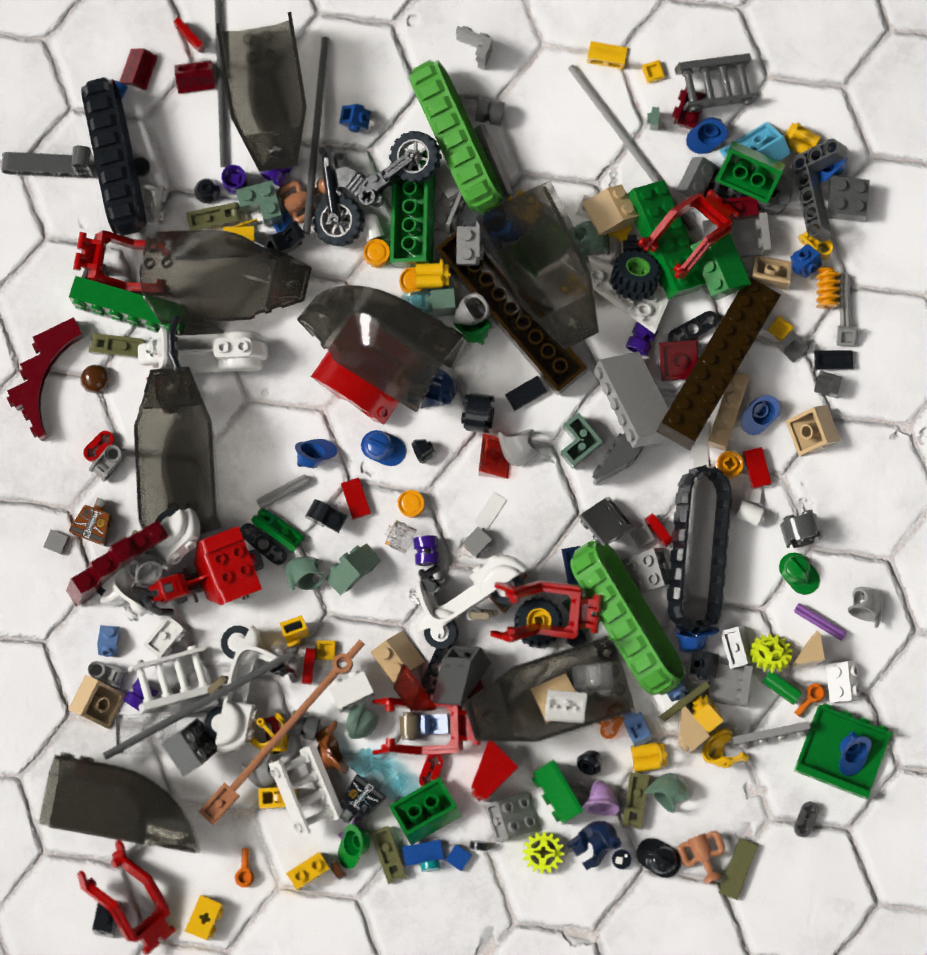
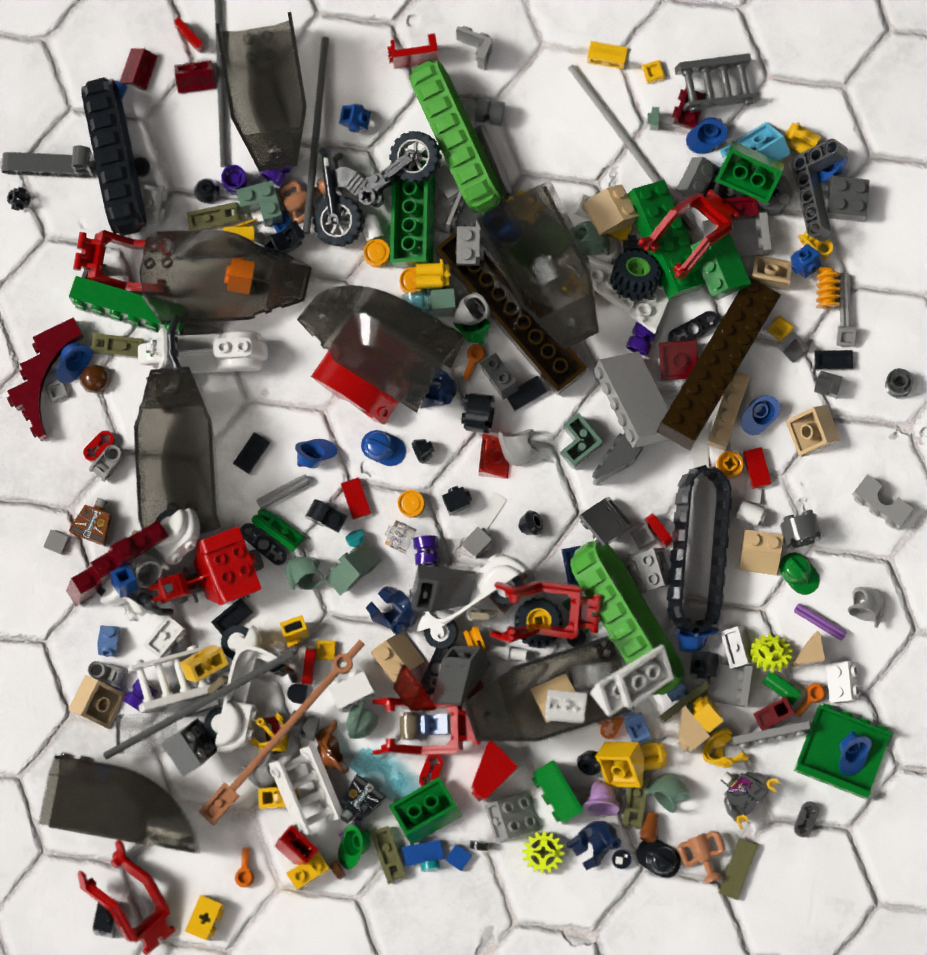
(18, 198): none -> black gear
(56, 391): none -> light grey tile
(74, 360): none -> blue piece
(124, 581): none -> blue brick
(204, 663): none -> yellow brick
(232, 616): none -> black tile
(239, 275): none -> orange brick
(251, 453): none -> black tile
(295, 846): none -> red torso
(297, 693): none -> black tile
(355, 538): none -> teal tile
(401, 616): none -> dark blue piece
(413, 56): none -> red panel
(441, 588): none -> dark grey slope
(456, 499): none -> black brick
(474, 638): none -> light orange wheel
(475, 354): none -> orange plate
(499, 376): none -> dark grey brick
(507, 653): none -> white pin
(531, 523): none -> black cone
(545, 269): none -> clear brick
(621, 764): none -> yellow slope
(633, 682): none -> white slope
(649, 829): none -> dark orange cone
(745, 793): none -> dark grey torso
(760, 552): none -> tan slope
(774, 713): none -> dark red brick
(867, 495): none -> light grey arch
(899, 375): none -> dark grey wheel

